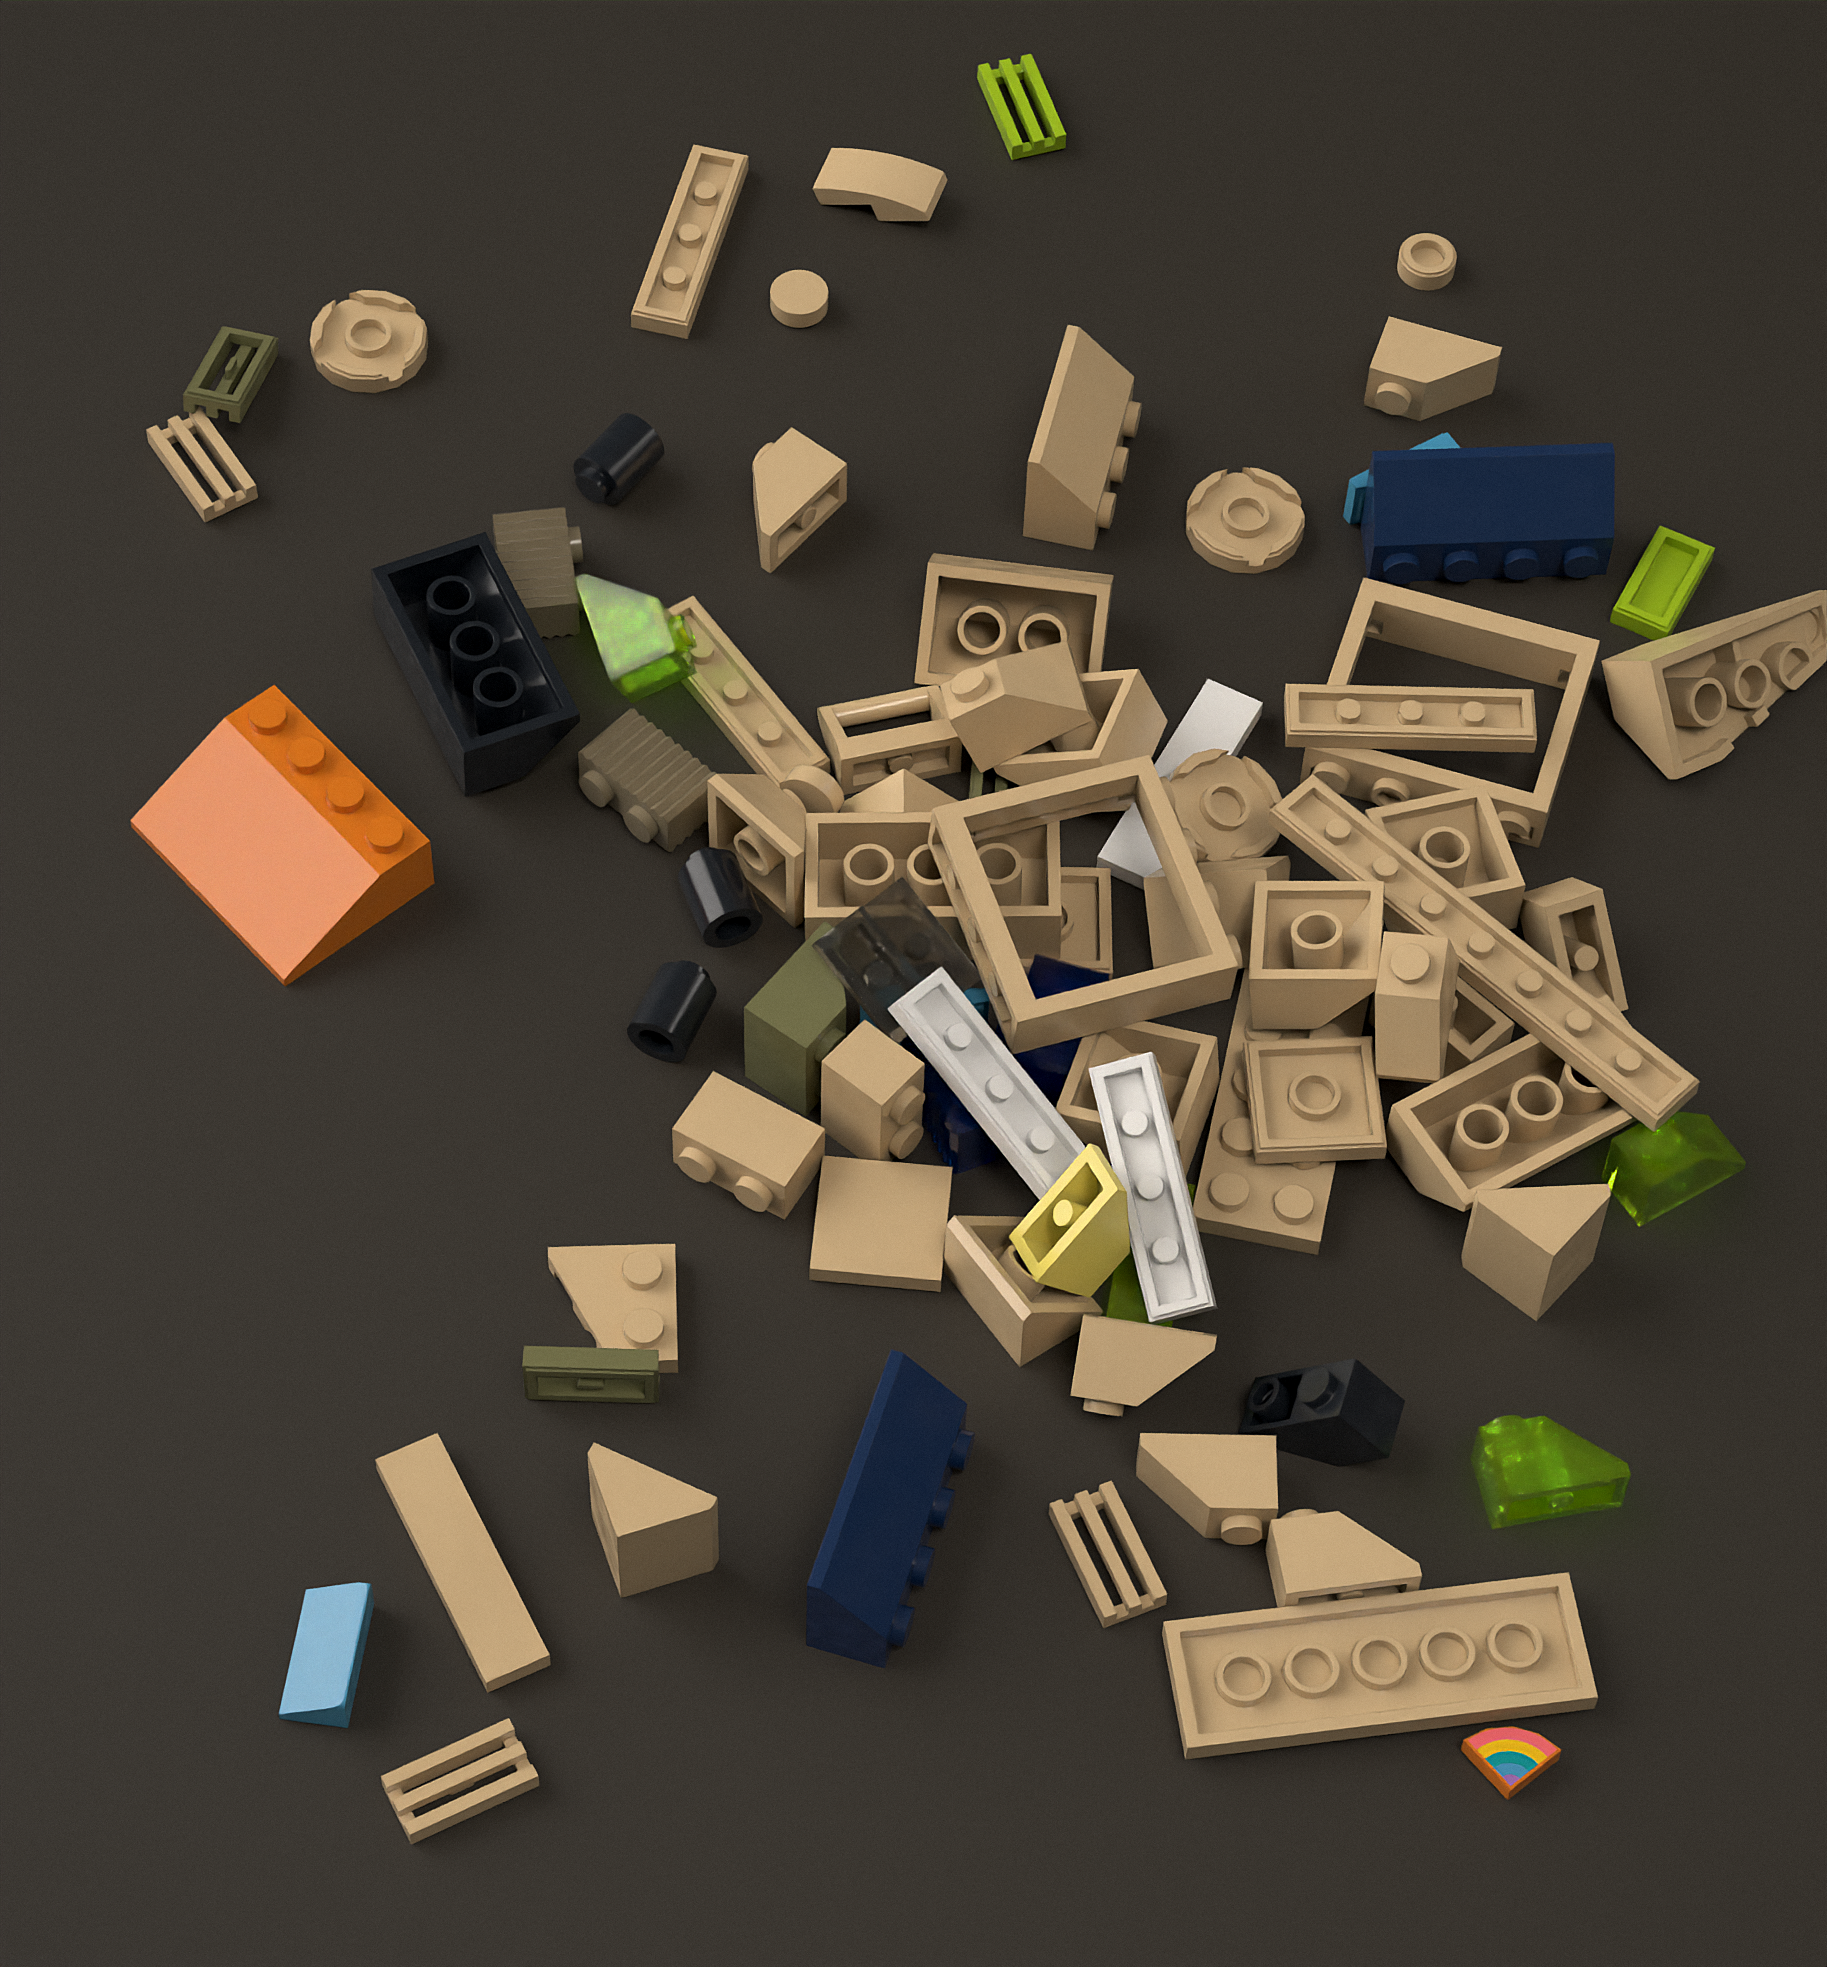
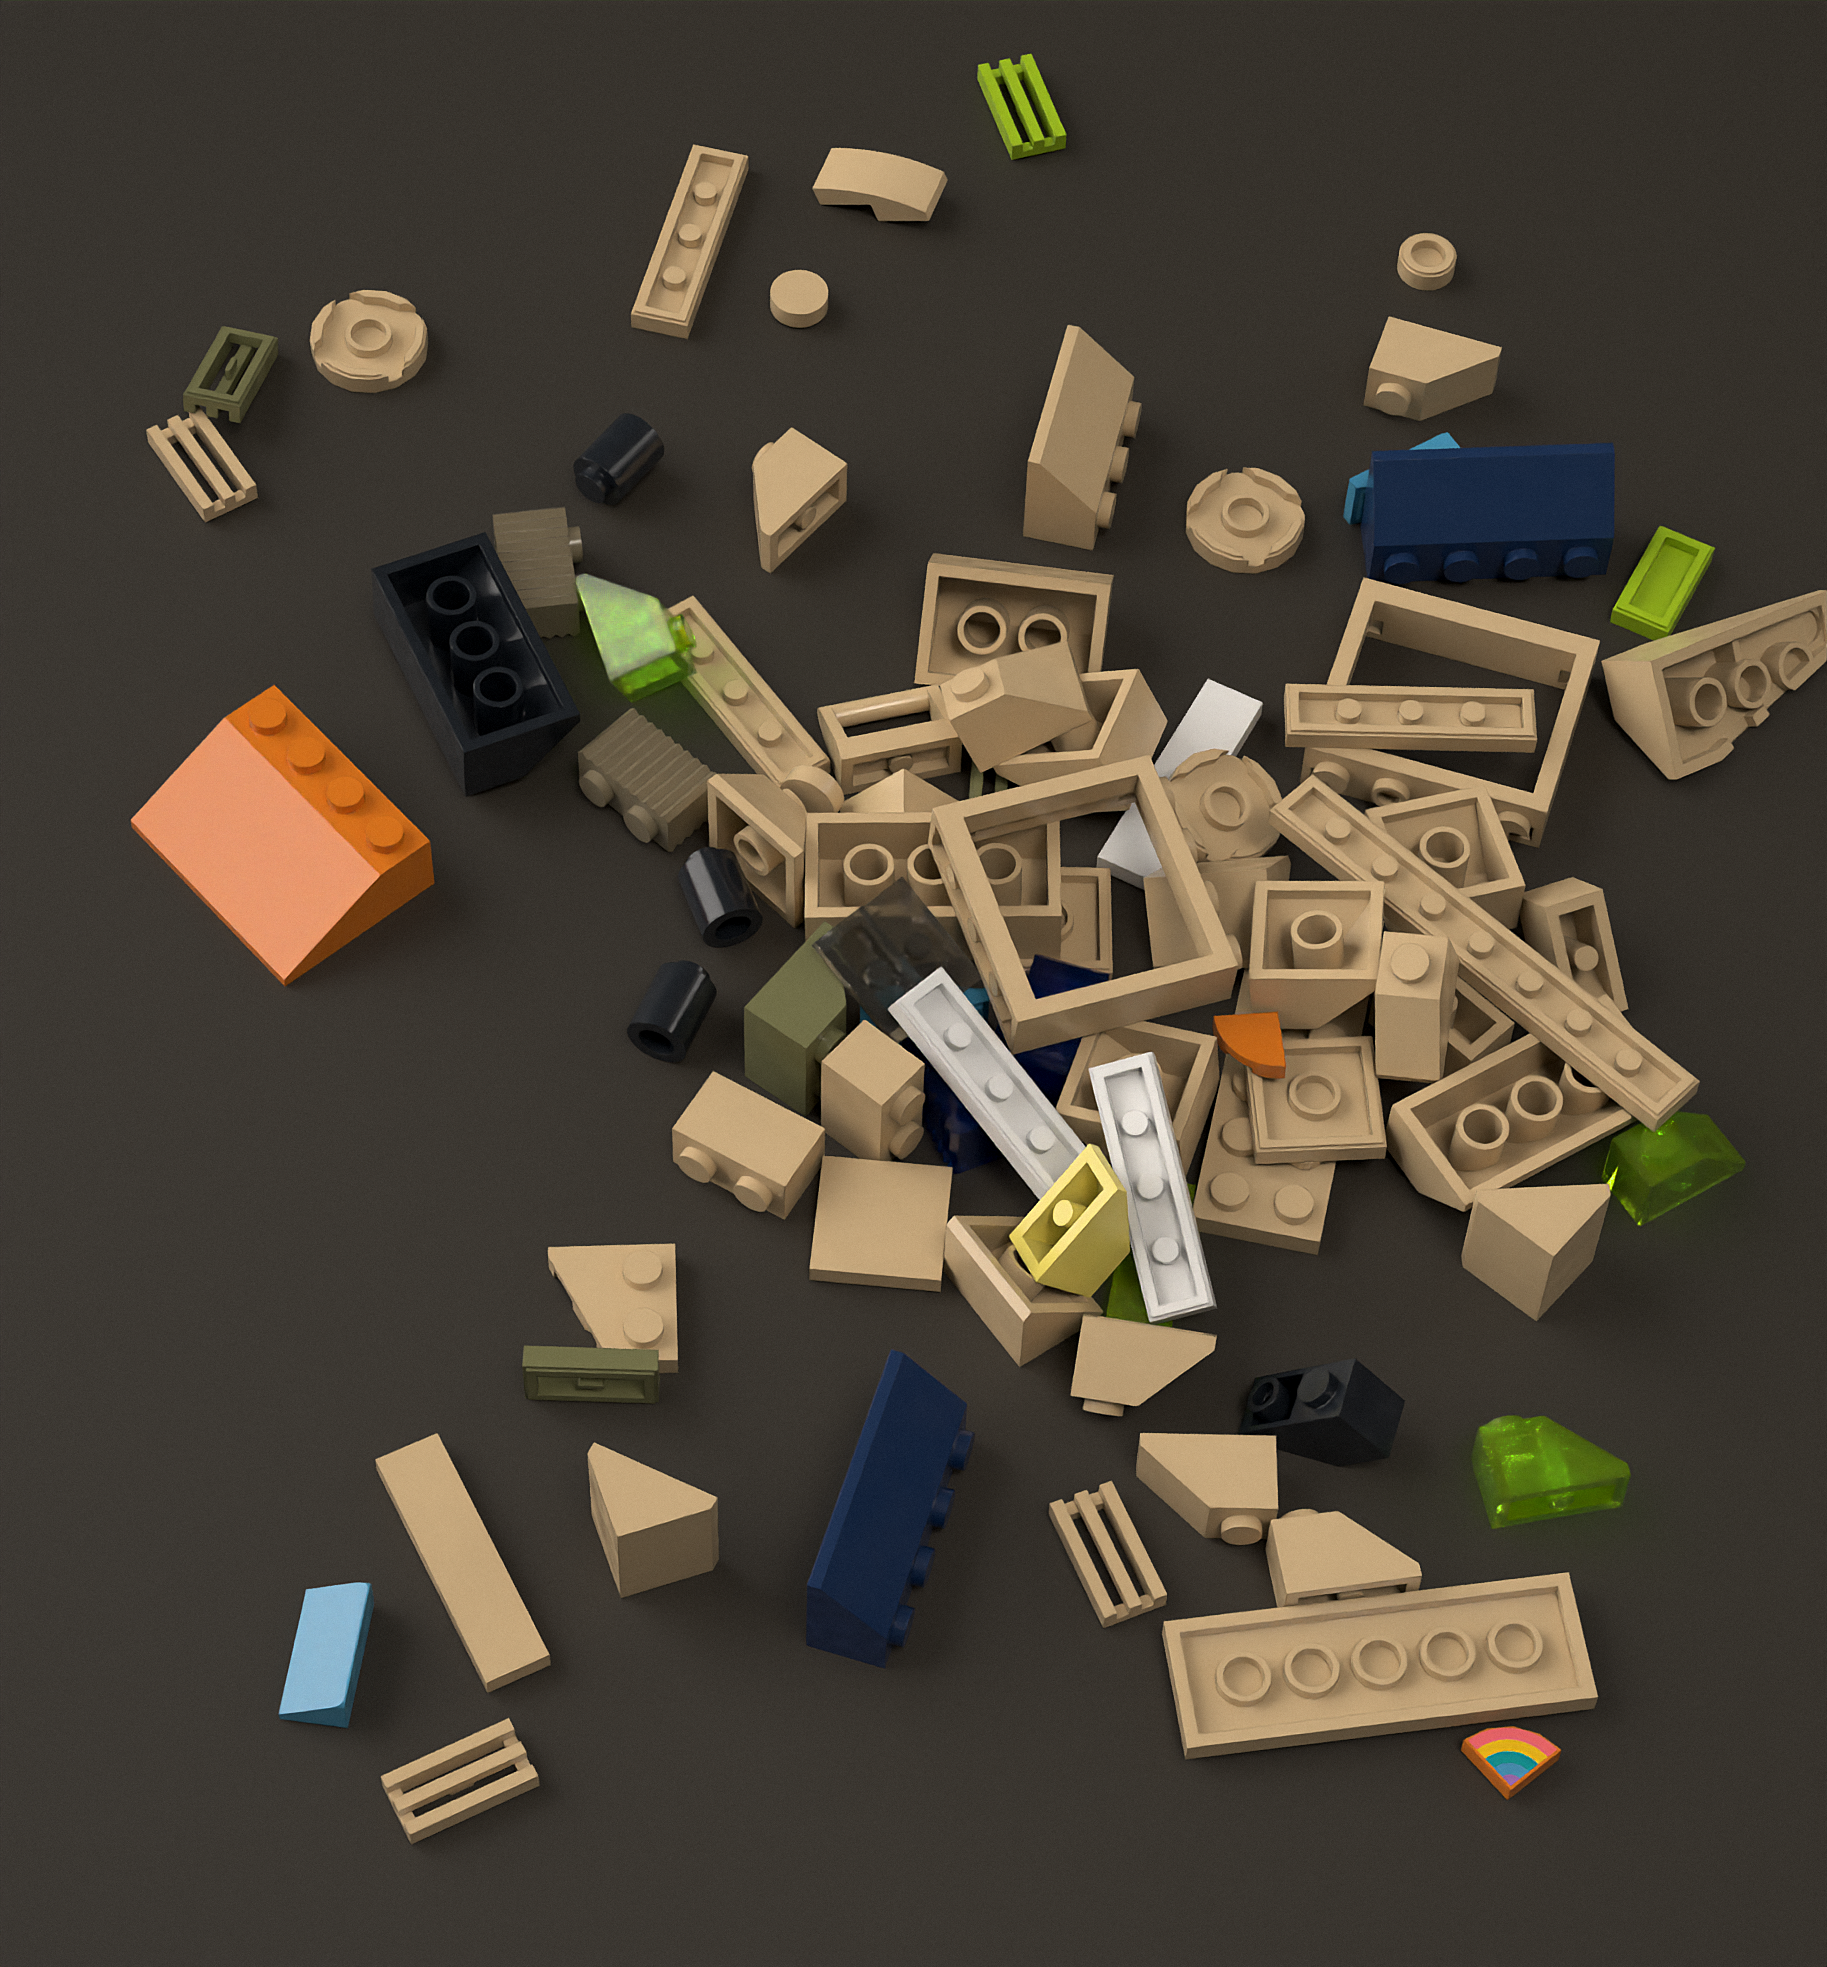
(1253, 1041): none -> orange tile

